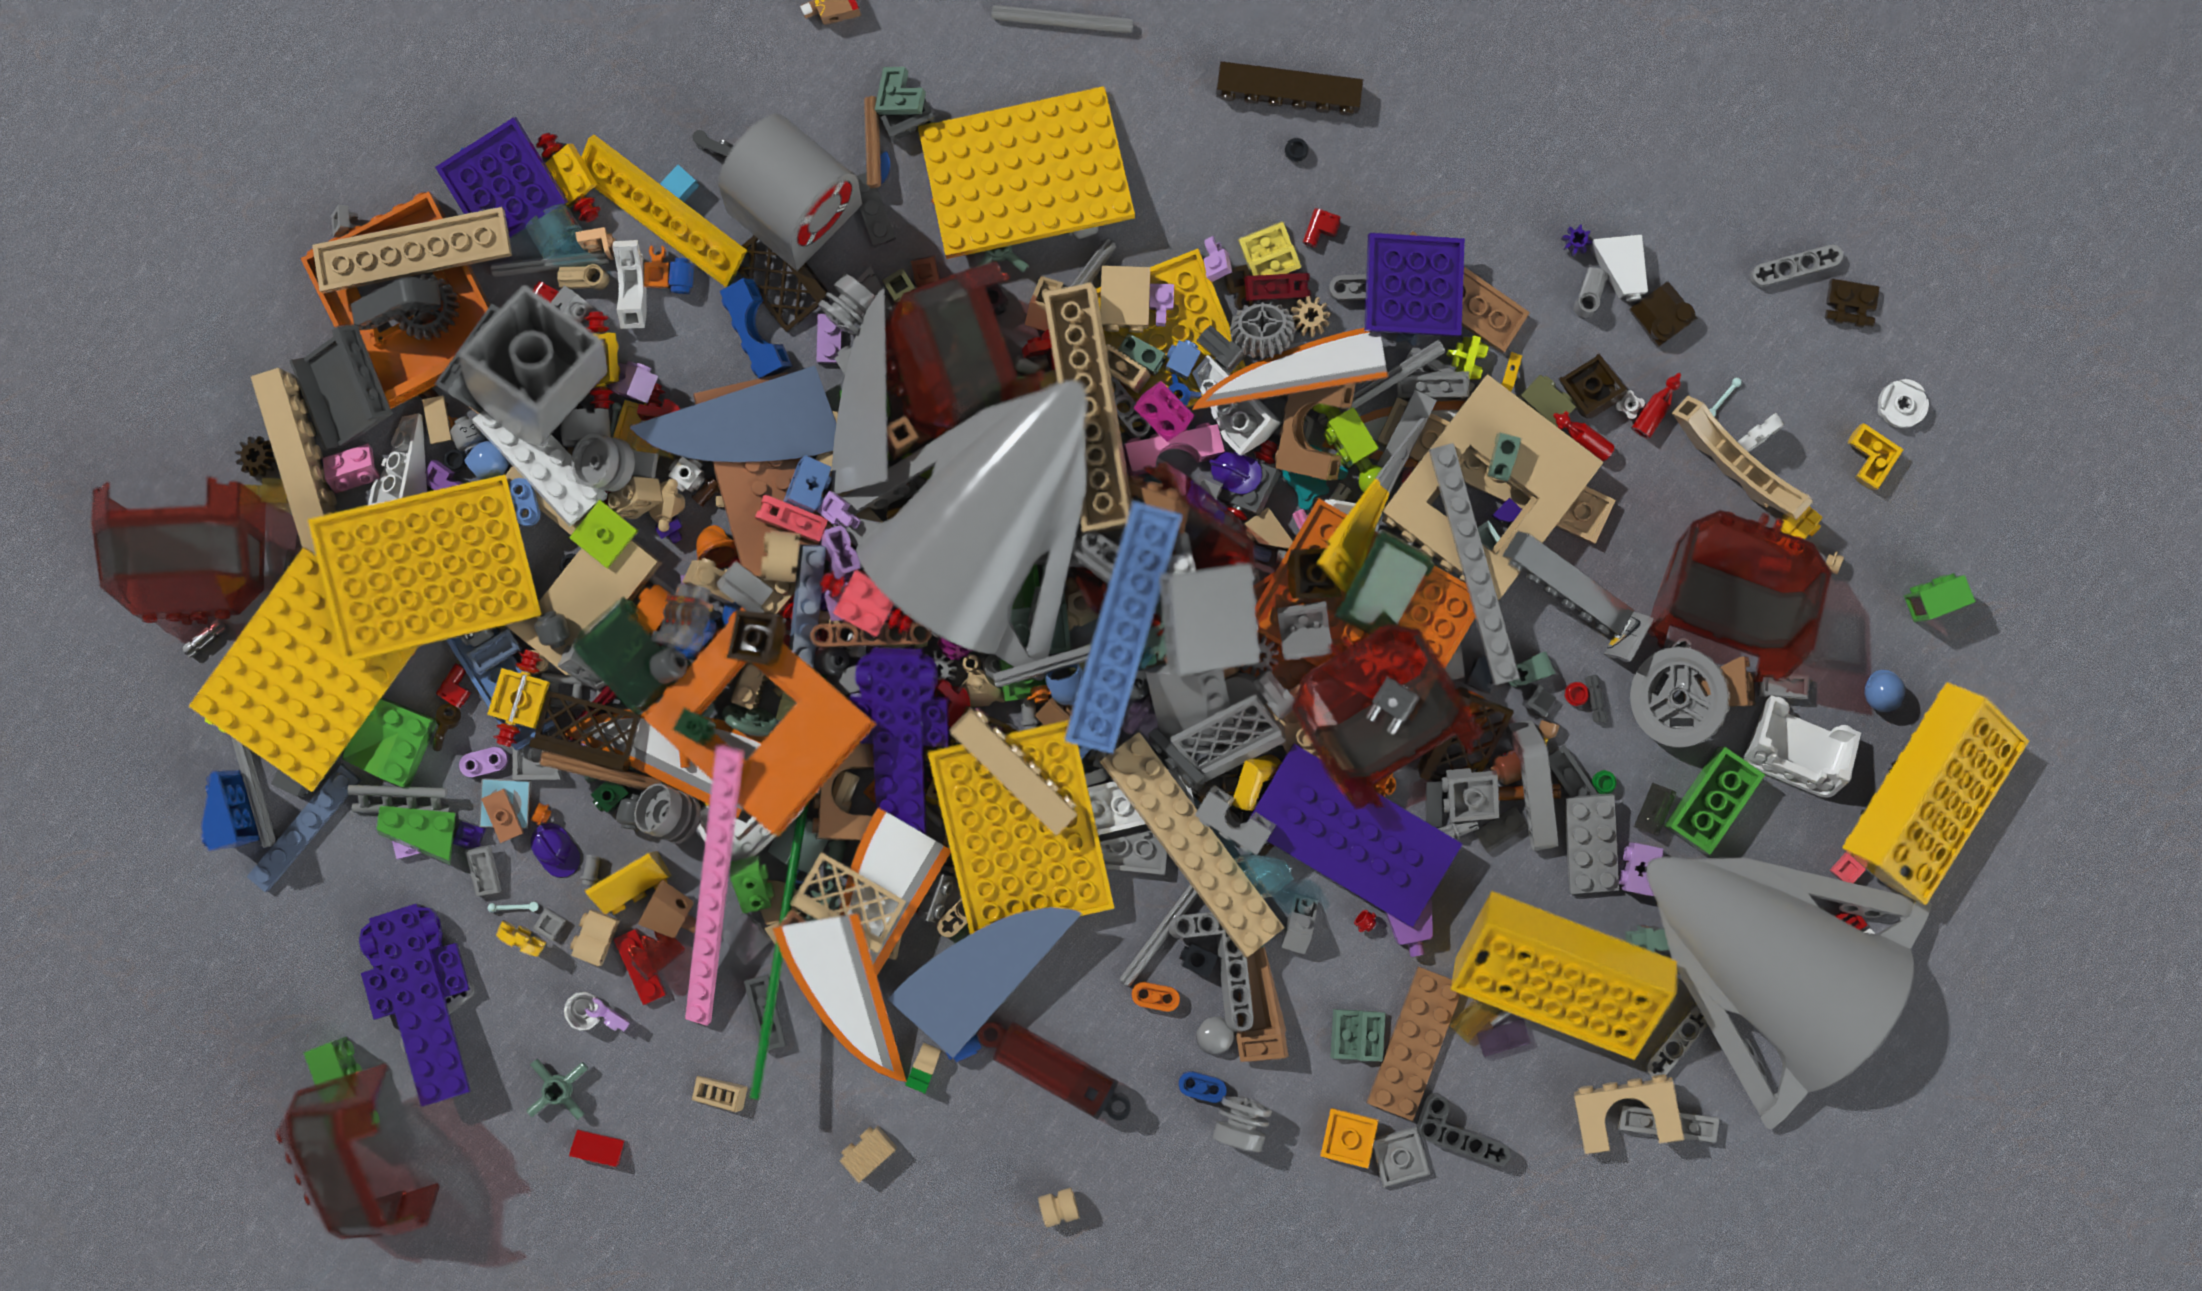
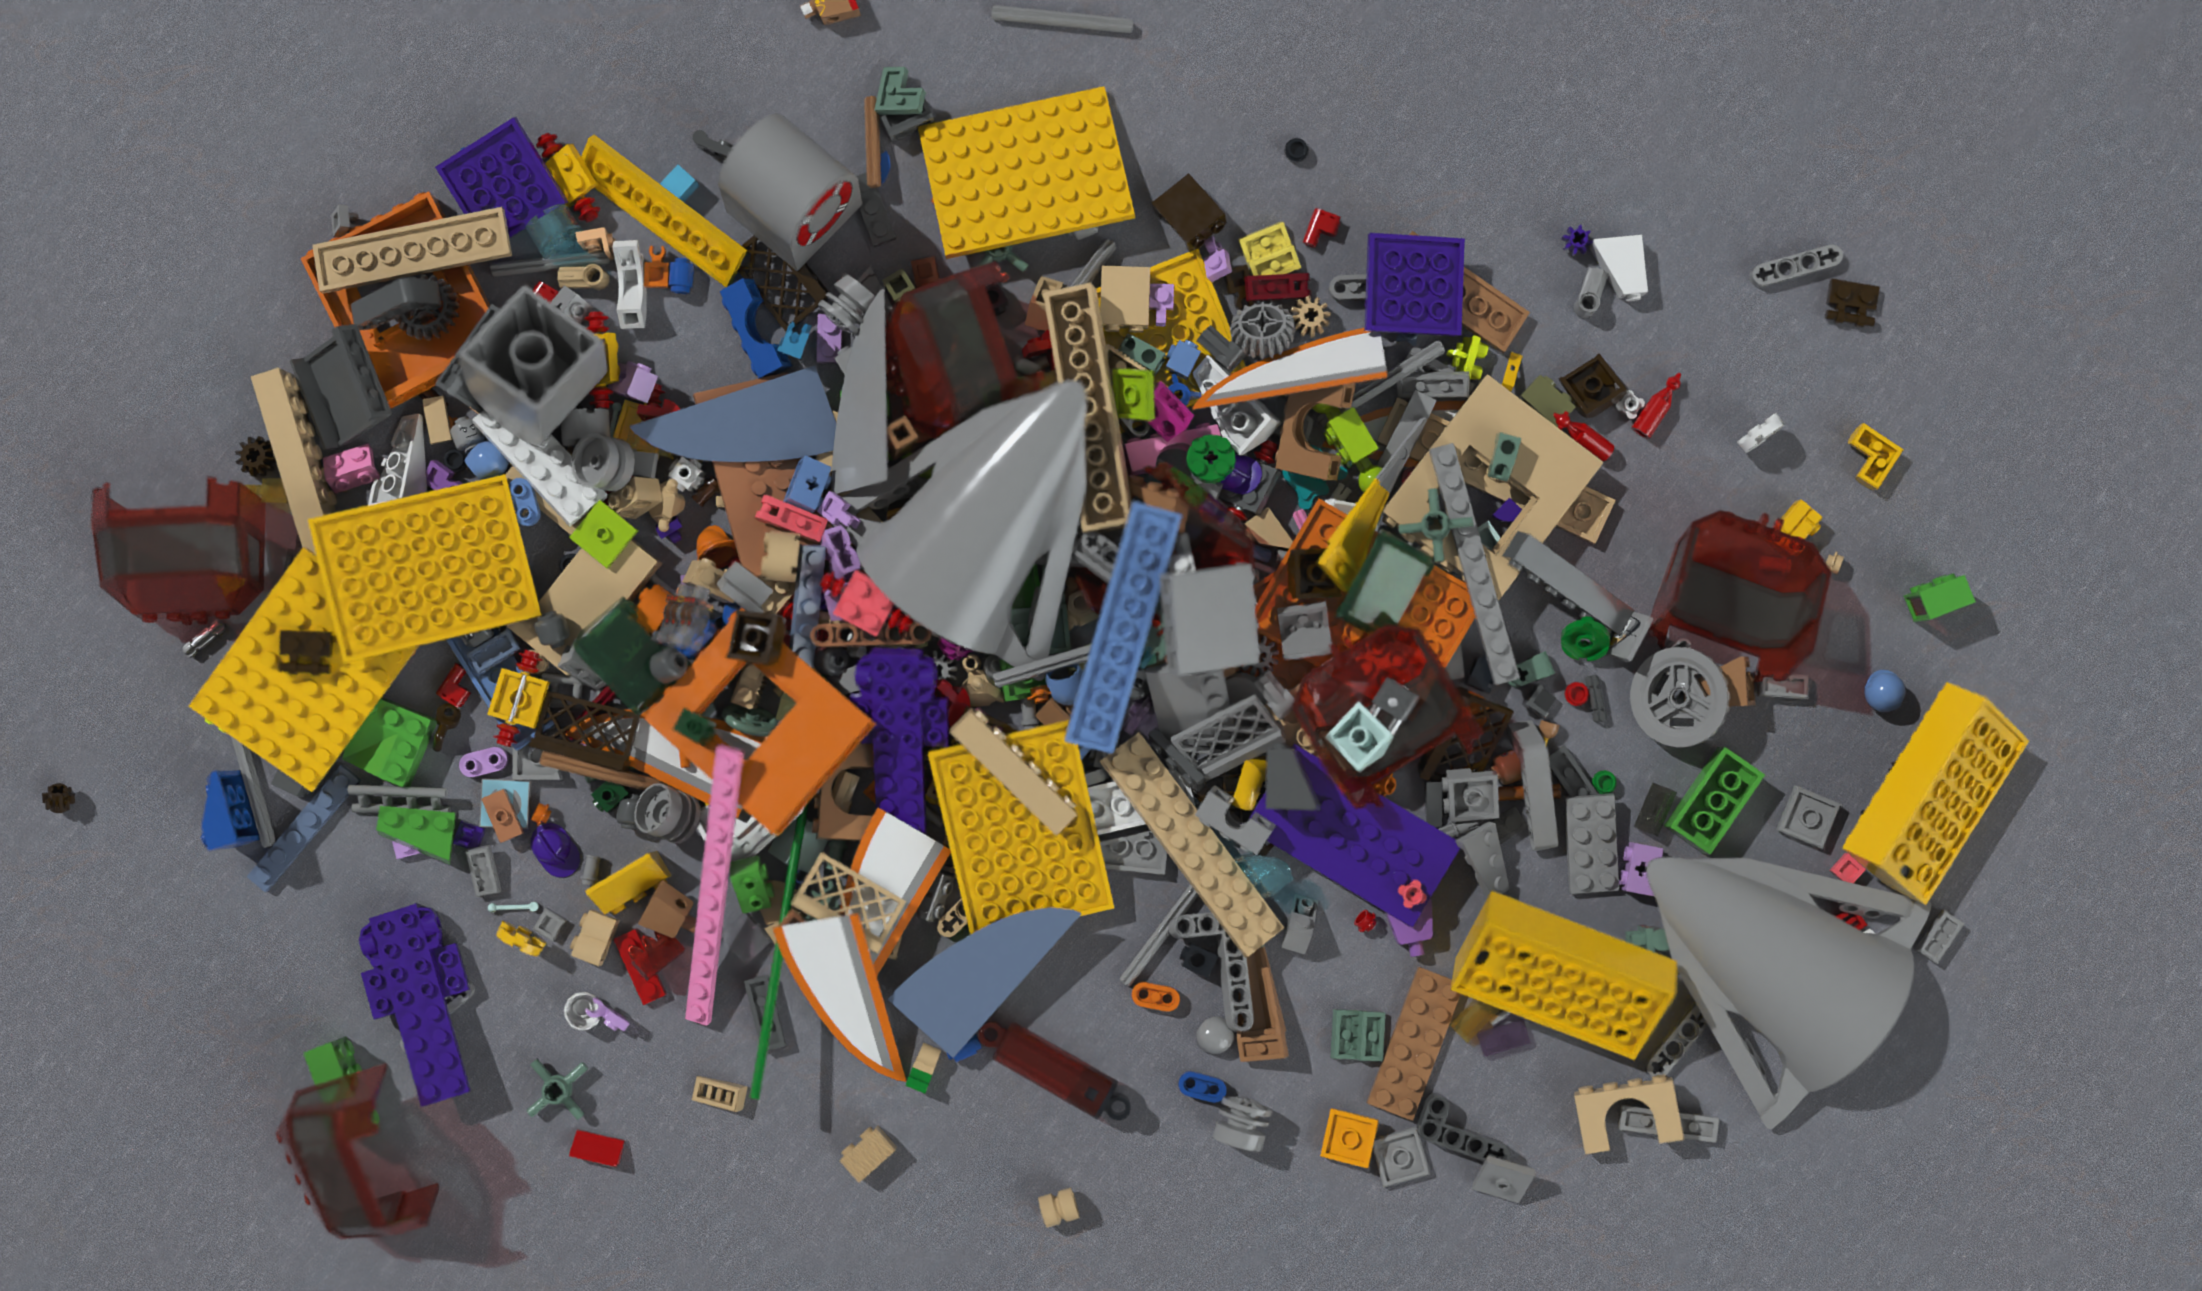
(58, 798): none -> dark brown gear
(305, 643): none -> dark brown plate
(792, 342): none -> dark azure hinge
(1134, 393): none -> lime plate
(1190, 212): none -> dark brown panel
(1206, 445): none -> green plate
(1288, 781): none -> dark grey slope
(1289, 88): dark brown brick -> none
(1360, 737): none -> light aqua slope
(1405, 891): none -> coral plate
(1428, 520): none -> sand green bar
(1486, 858): none -> light grey wing
(1503, 1179): none -> light grey plate
(1585, 629): none -> green plate
(1663, 314): dark brown slope -> none
(1736, 382): light aqua hinge -> none
(1736, 462): tan arch -> none
(1801, 751): white windscreen -> none
(1808, 817): none -> light grey plate
(1916, 399): white plate -> none
(1939, 936): none -> light grey plate

